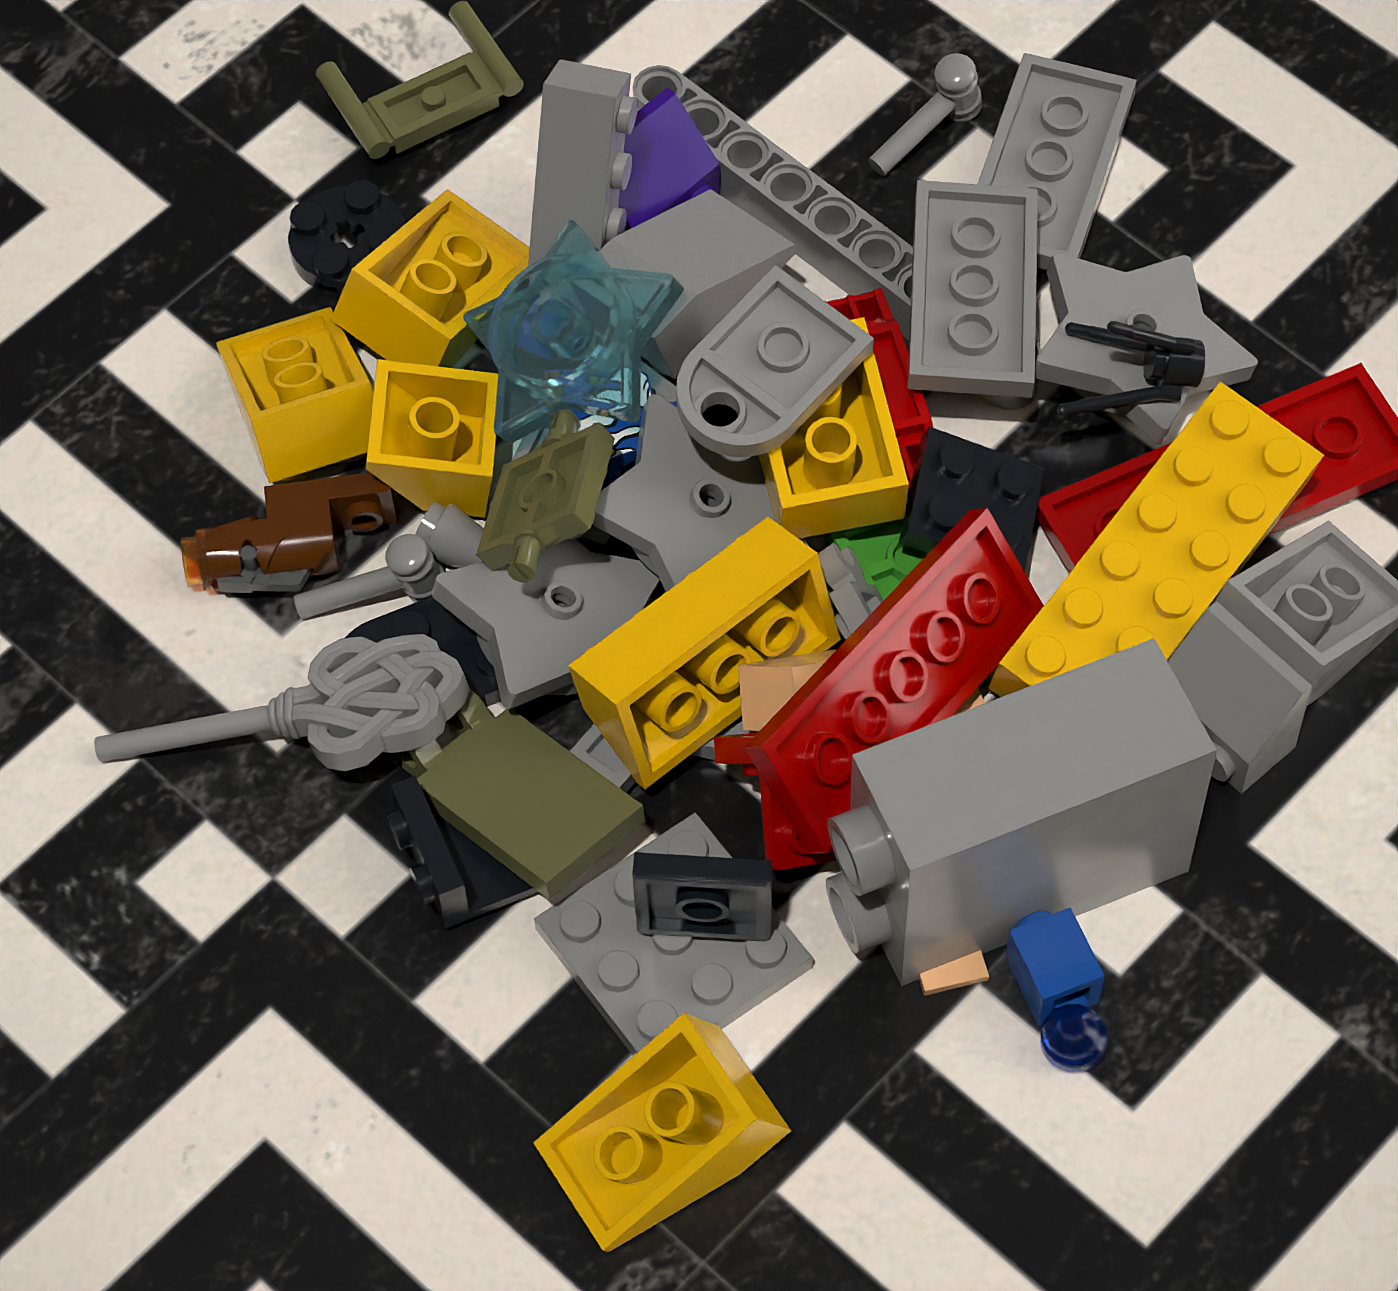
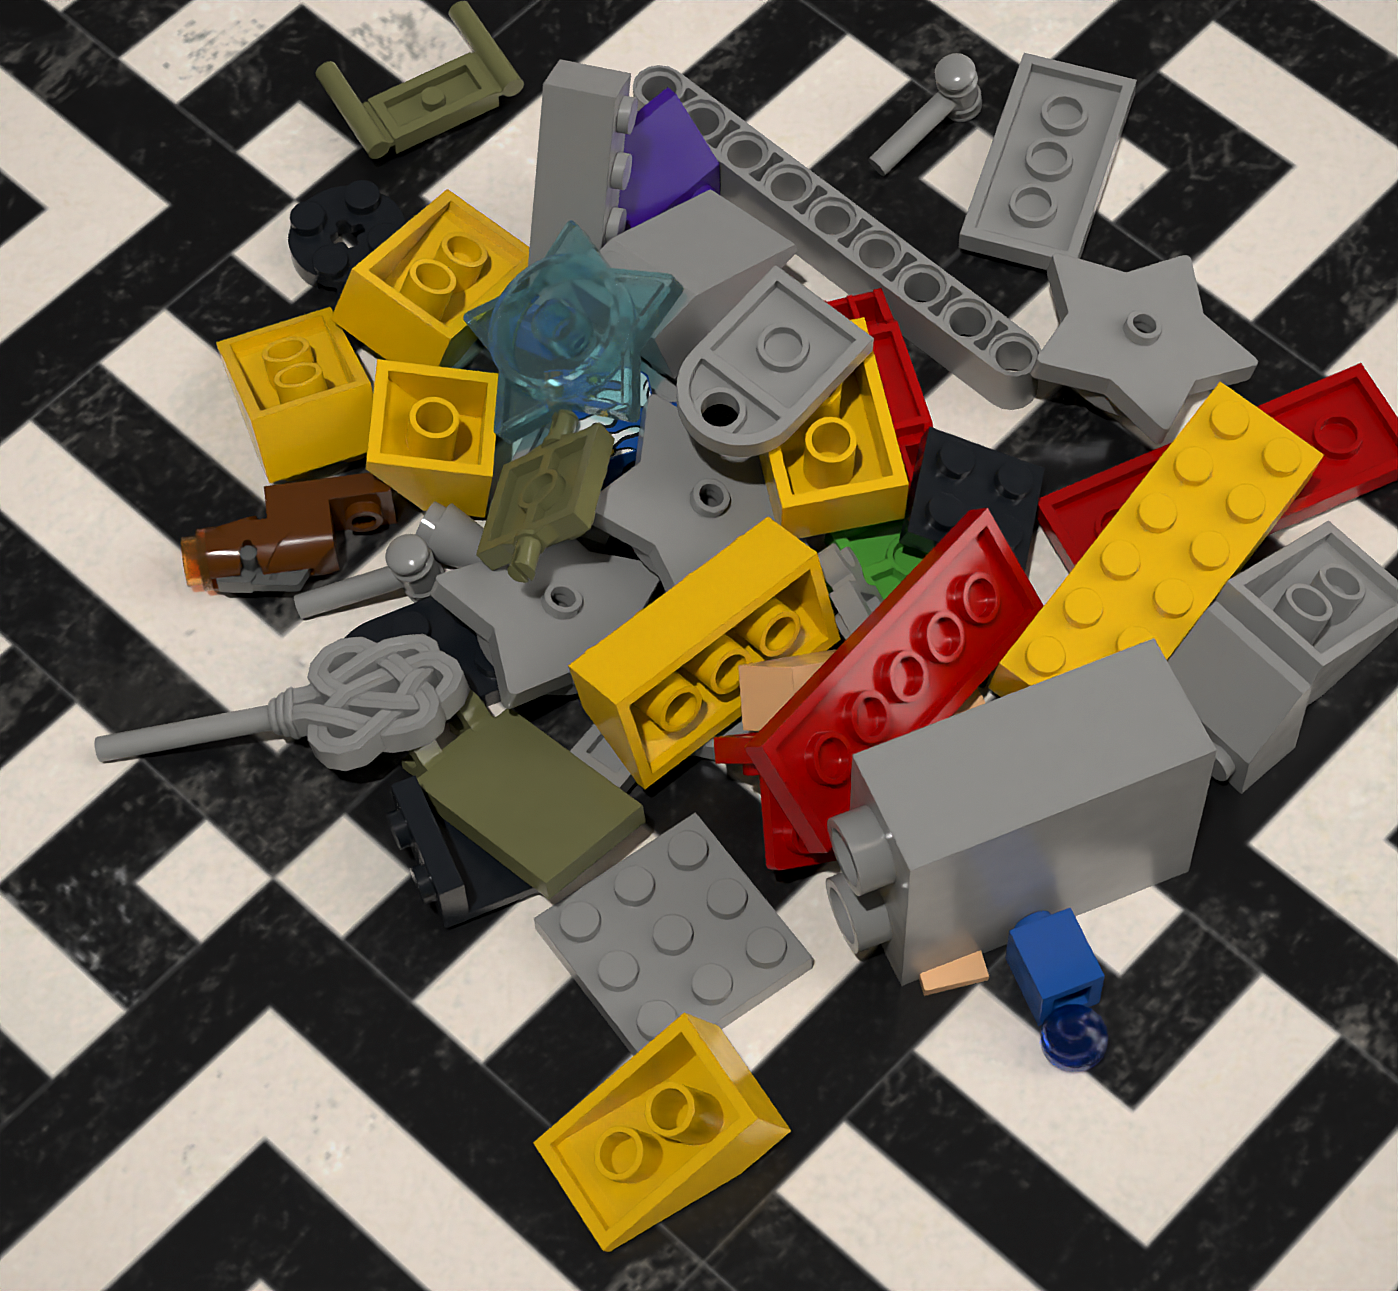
(703, 896): black plate -> none
(973, 289): light grey plate -> none
(1167, 359): black plant -> none

